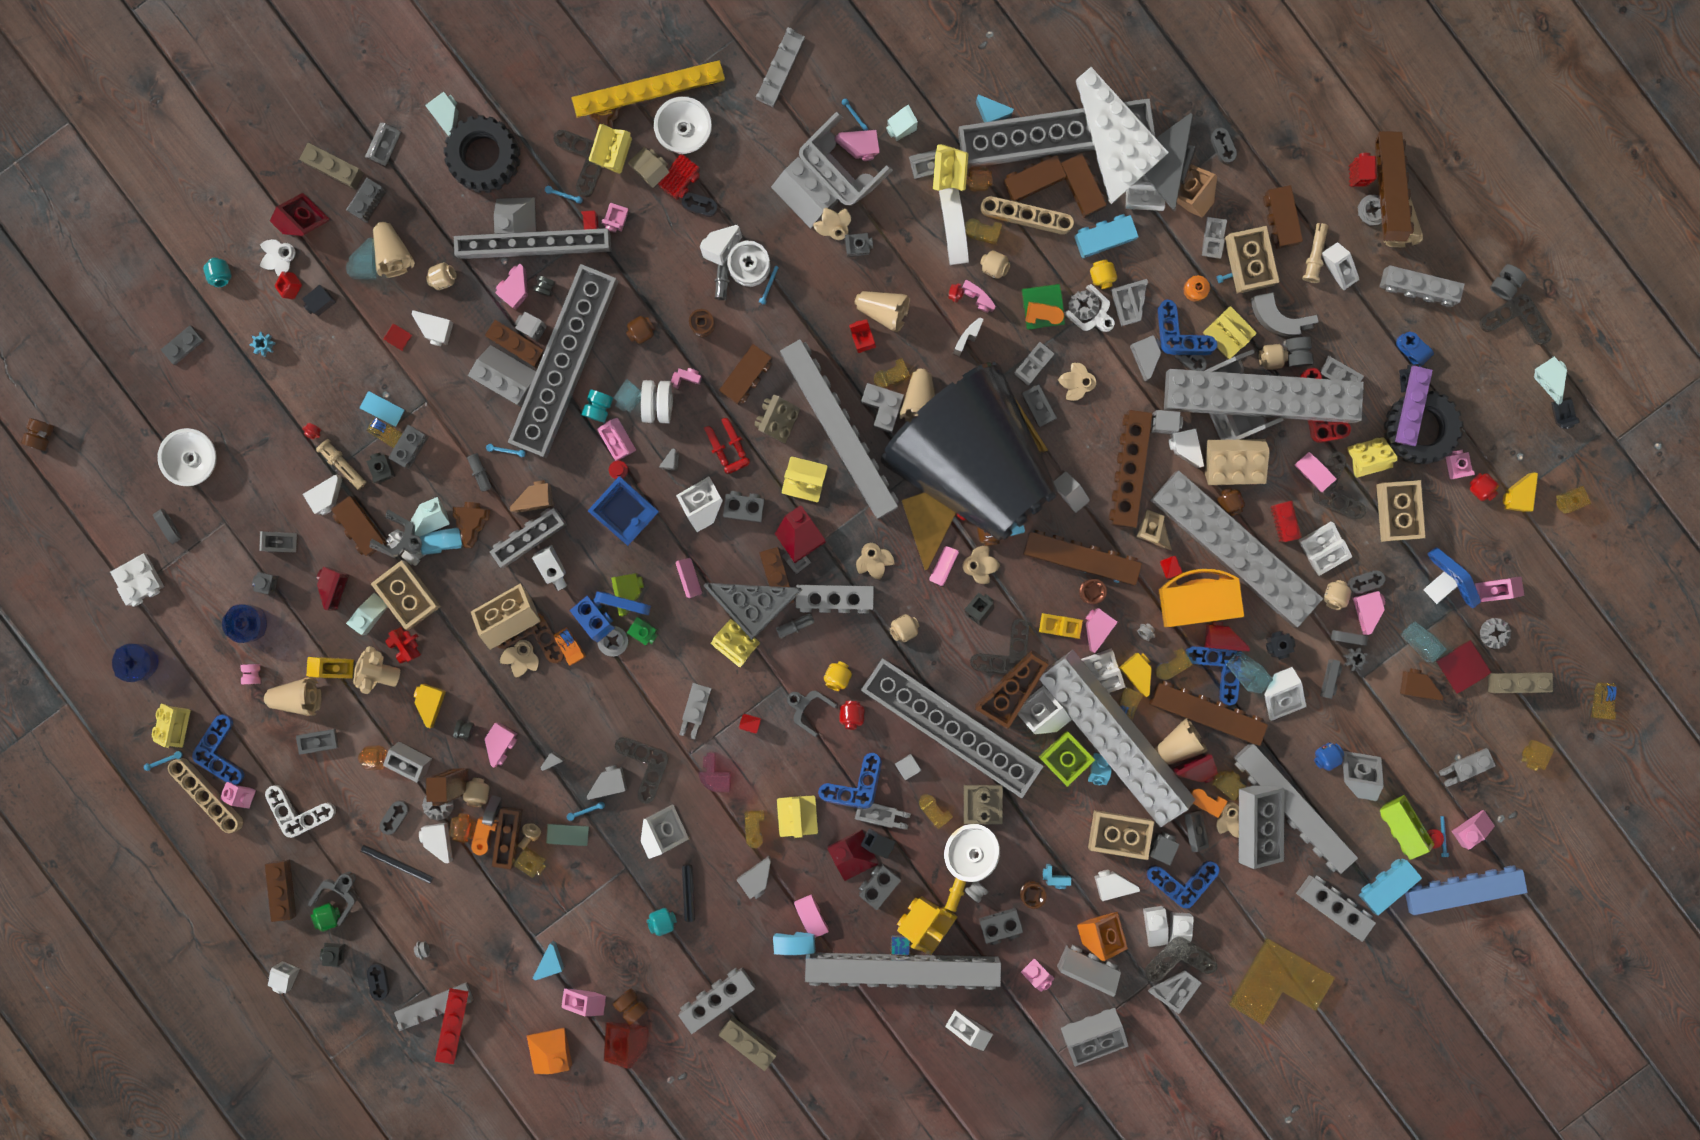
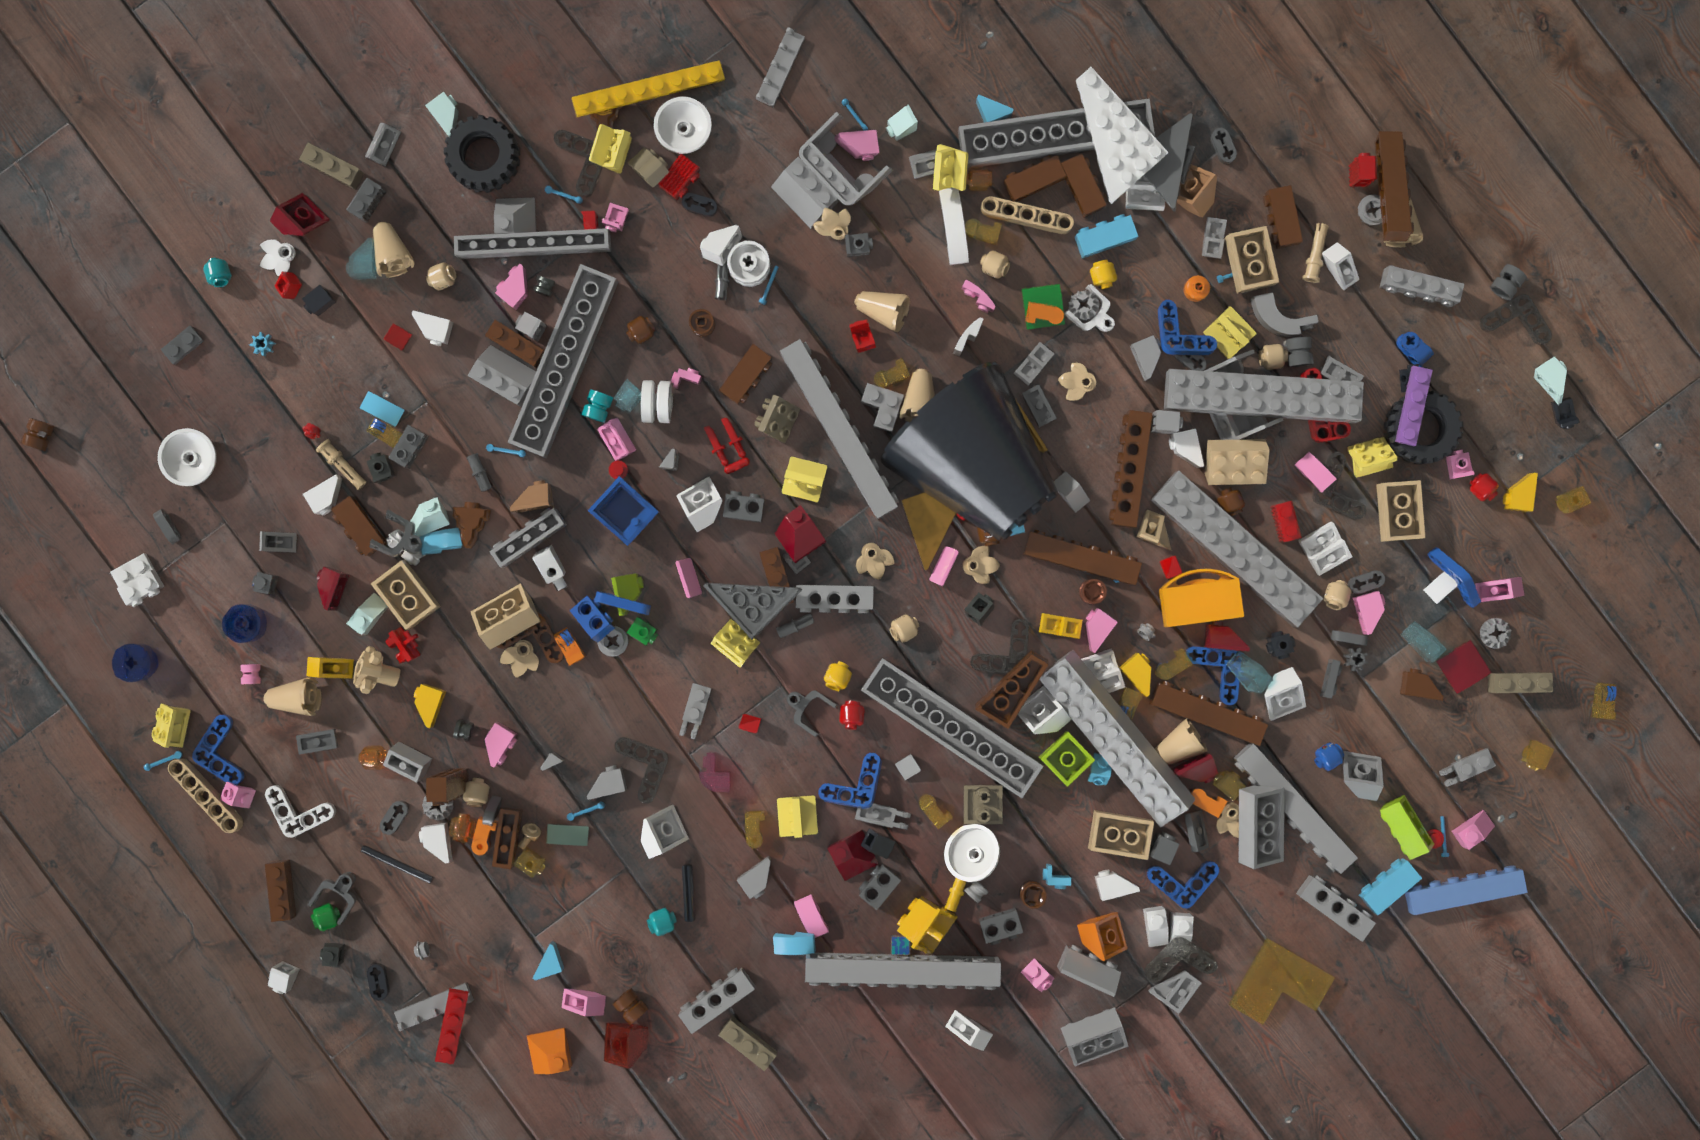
(956, 292): red plate -> none
(1129, 301): light grey wing -> none

